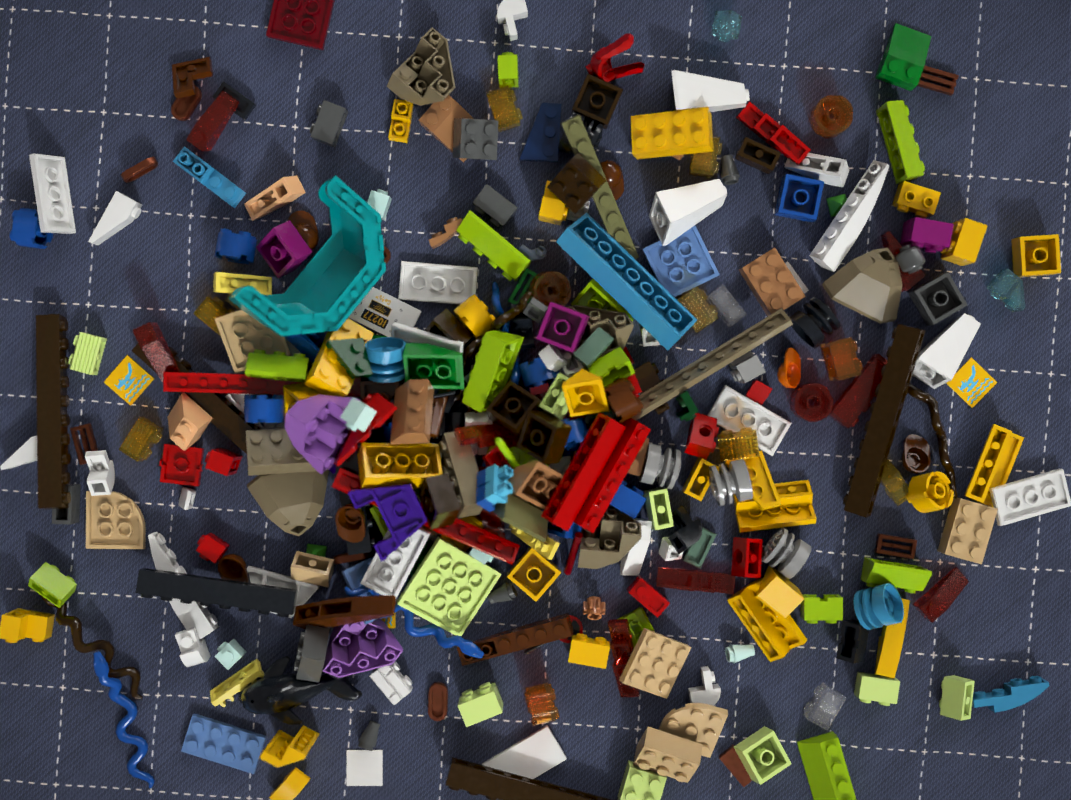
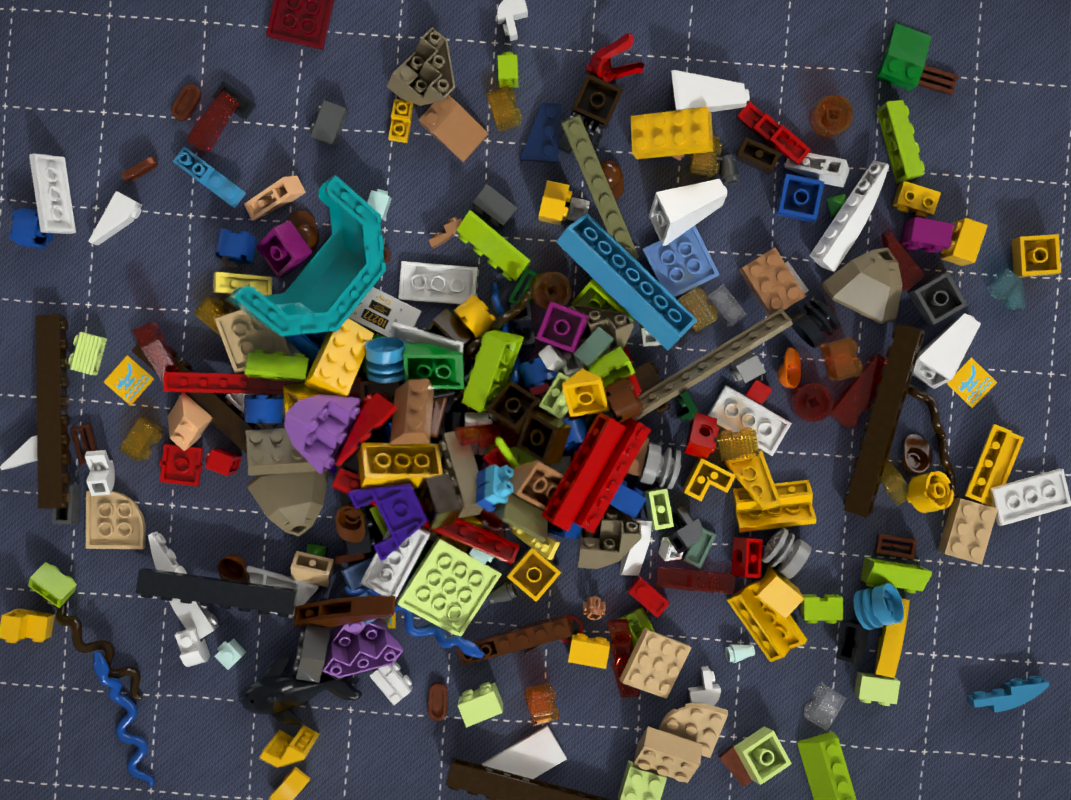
(185, 74): reddish brown plate -> none
(187, 498): white slope -> none
(211, 547): red brick -> none
(223, 743): medium blue plate -> none
(236, 683): light yellow plate -> none
(352, 356): wing -> none
(357, 415): light aqua brick -> none
(364, 768): white sticker -> none
(369, 736): dark grey cone -> none
(475, 138): dark grey brick -> none
(534, 254): sand blue arm -> none
(535, 310): dark grey plate -> none
(573, 553): dark red bar -> none
(576, 183): dark brown brick -> none
(726, 25): clear light blue brick -> none
(730, 482): light grey wheel -> none
(910, 259): dark grey head -> none
(941, 595): clear red slope -> none
(956, 697): yellowish green brick -> none

